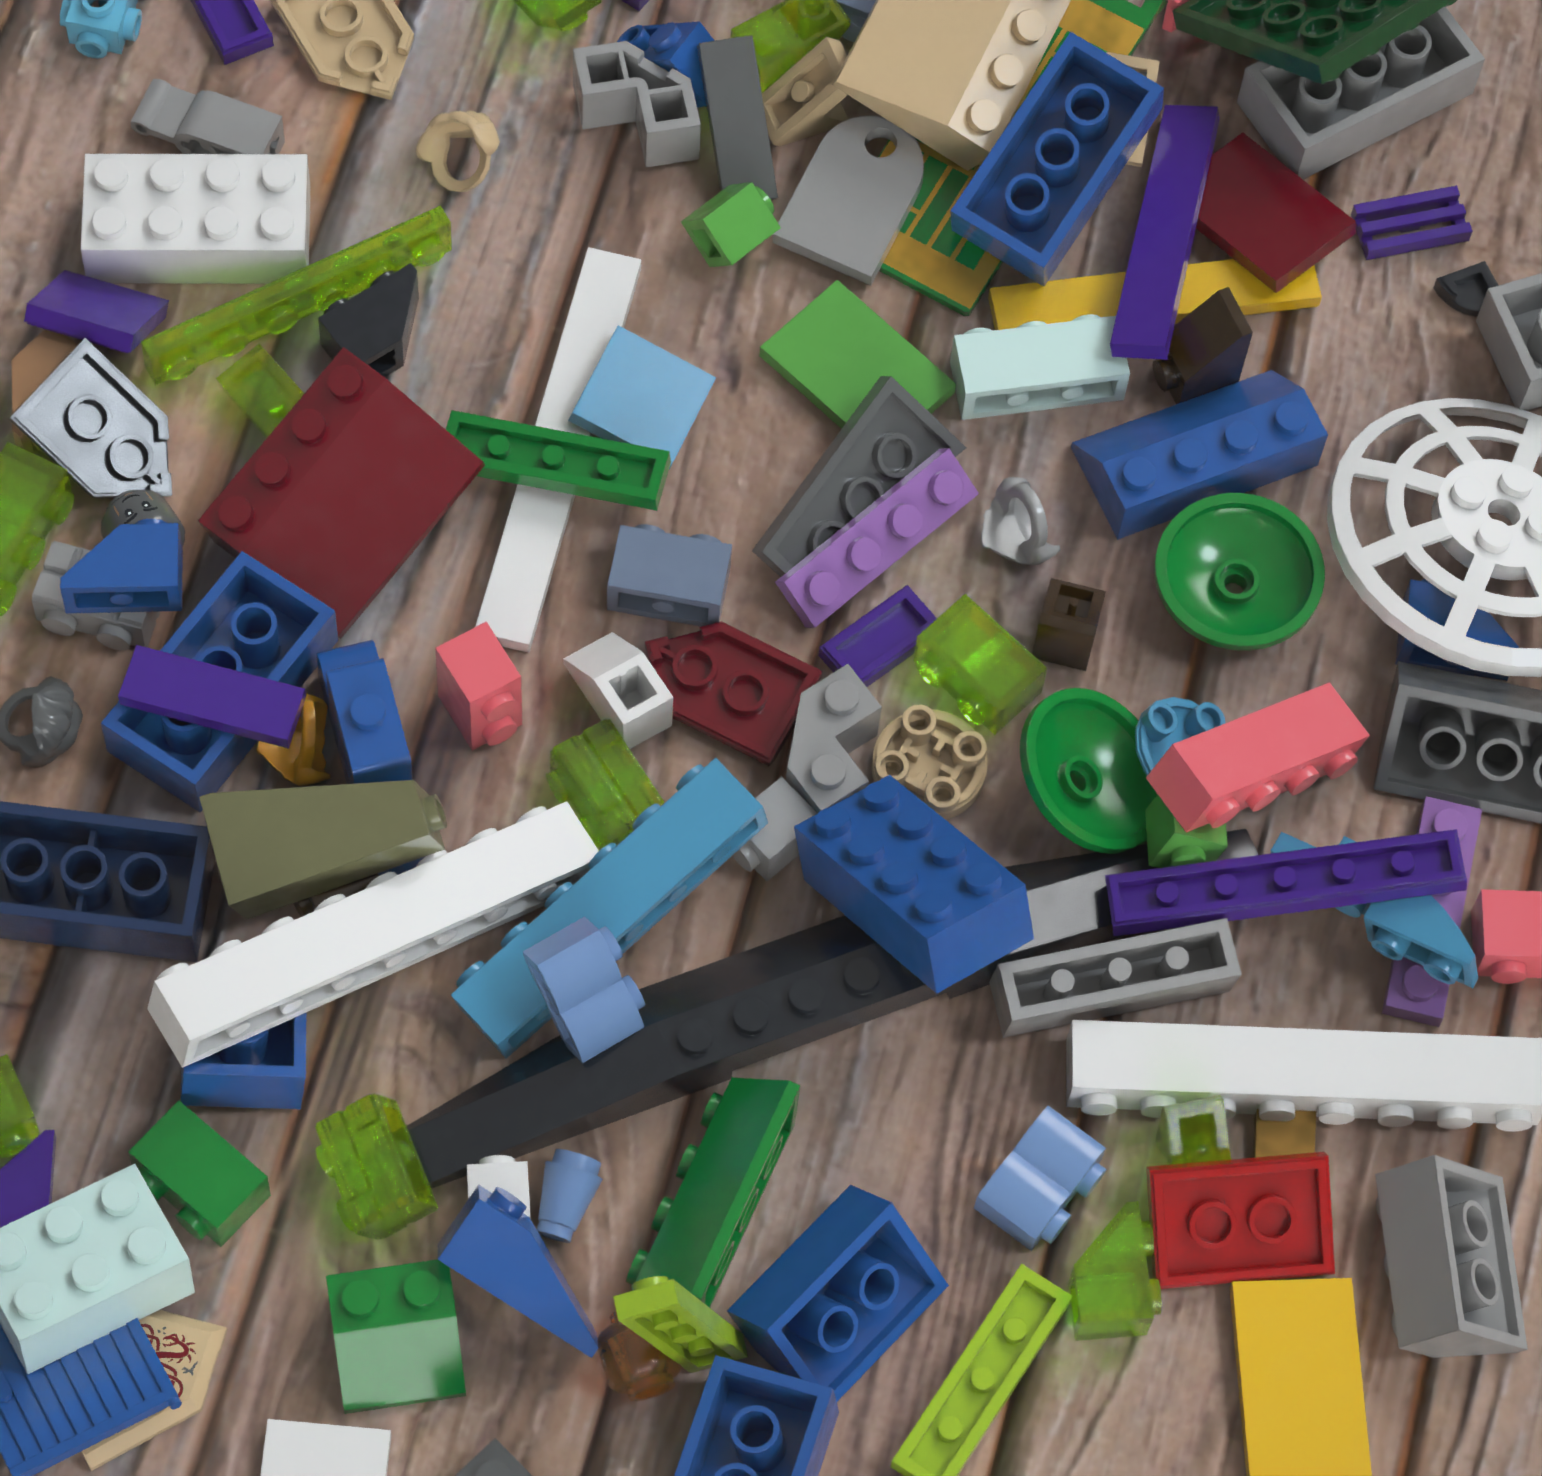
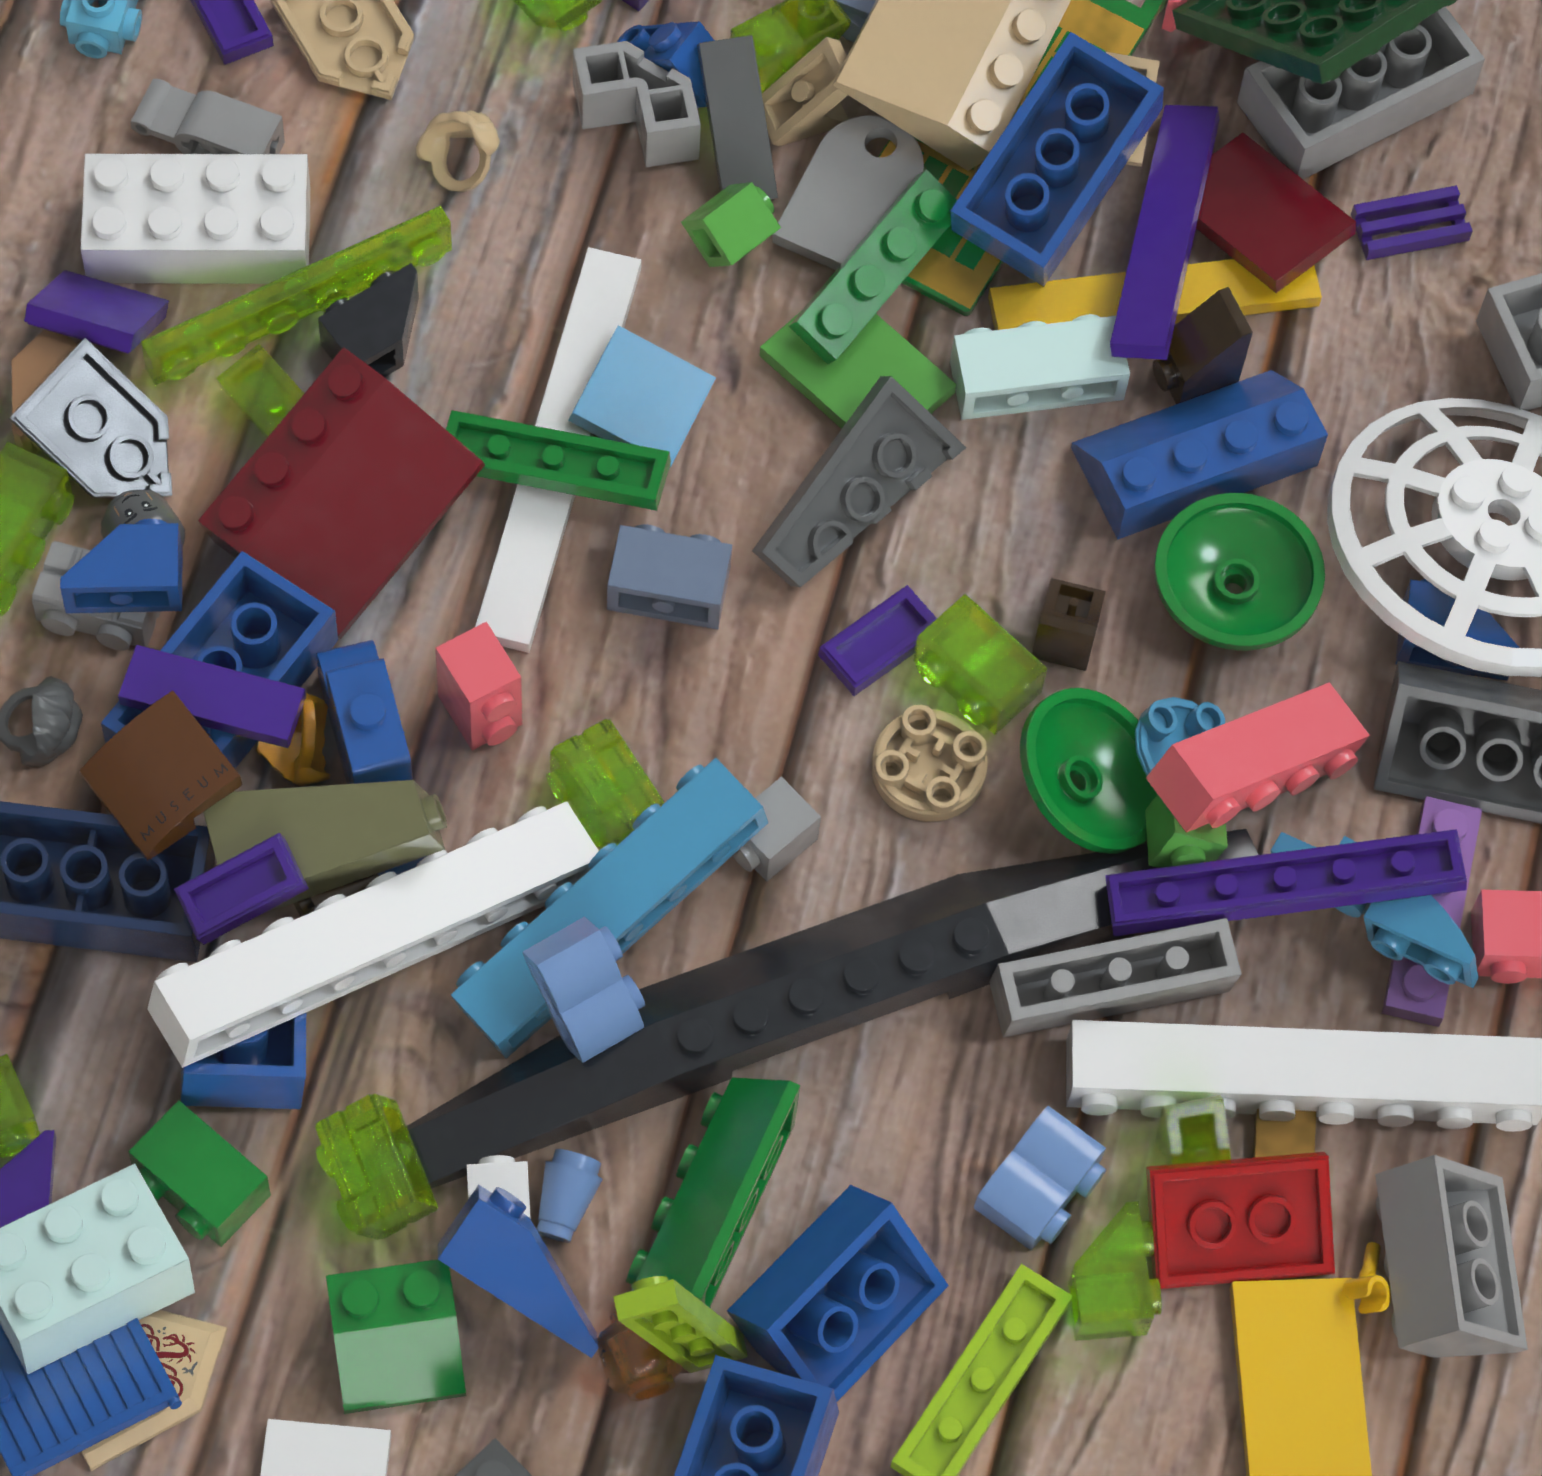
(160, 775): none -> reddish brown slope
(241, 888): none -> dark purple tile
(622, 687): white slope -> none
(733, 687): dark red tile -> none
(829, 725): light grey brick -> none
(875, 267): none -> green plate
(877, 538): medium lavender plate -> none
(914, 883): blue brick -> none
(1017, 524): light grey piece -> none
(1368, 1286): none -> yellow hand
(1466, 288): black tile -> none

